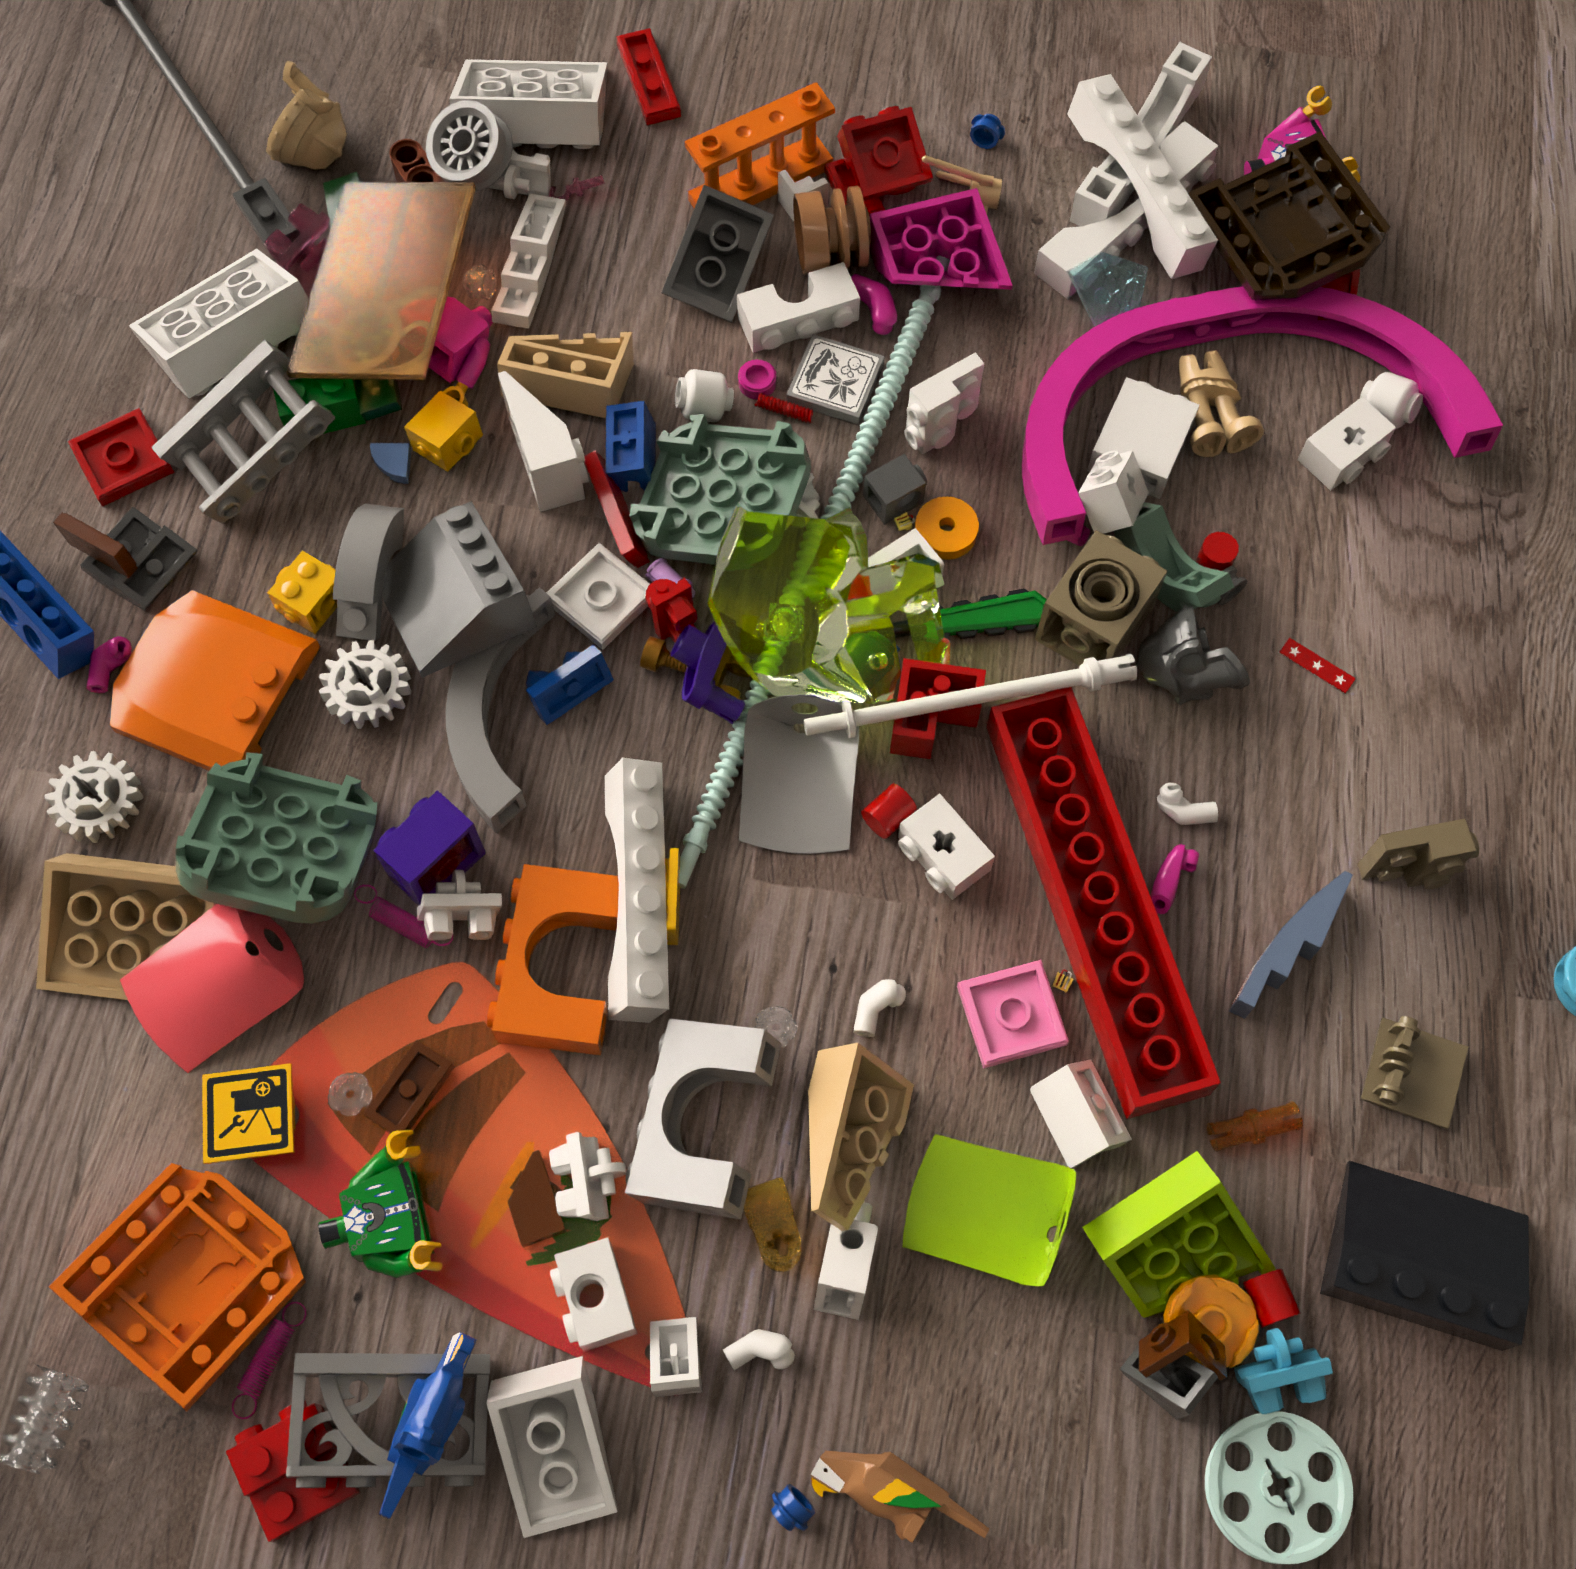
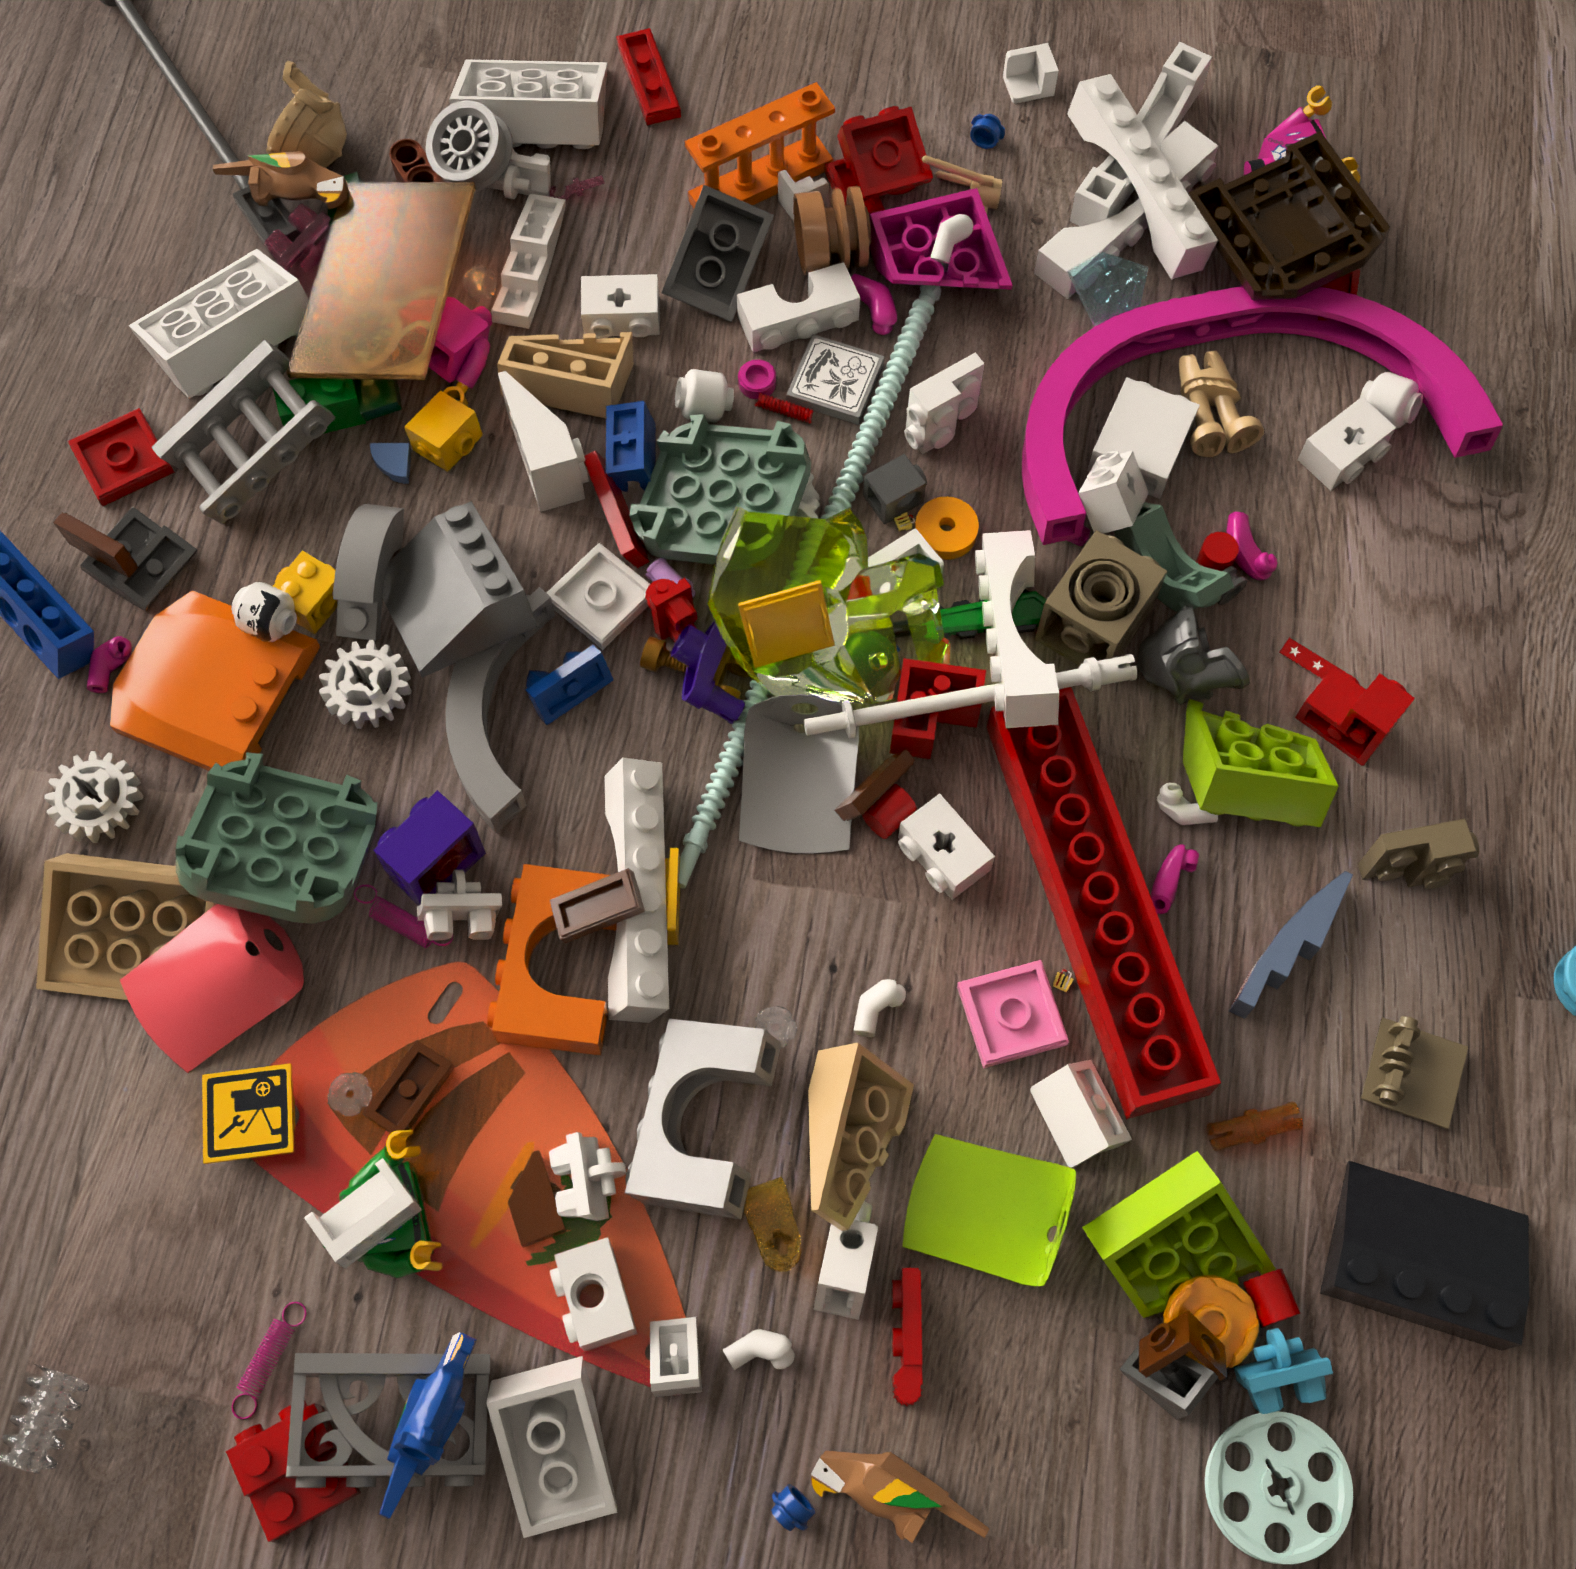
(184, 1280): orange wedge -> none
(264, 611): none -> white head
(288, 177): none -> medium nougat animal
(364, 1216): none -> white panel
(597, 905): none -> tile
(620, 305): none -> white brick
(786, 624): none -> yellow piece
(875, 785): none -> reddish brown tile
(908, 1338): none -> red hinge
(950, 233): none -> white arm
(1027, 685): none -> white arch
(1030, 73): none -> white panel
(1249, 558): none -> dark pink arm
(1255, 770): none -> lime wedge
(1352, 716): none -> red brick

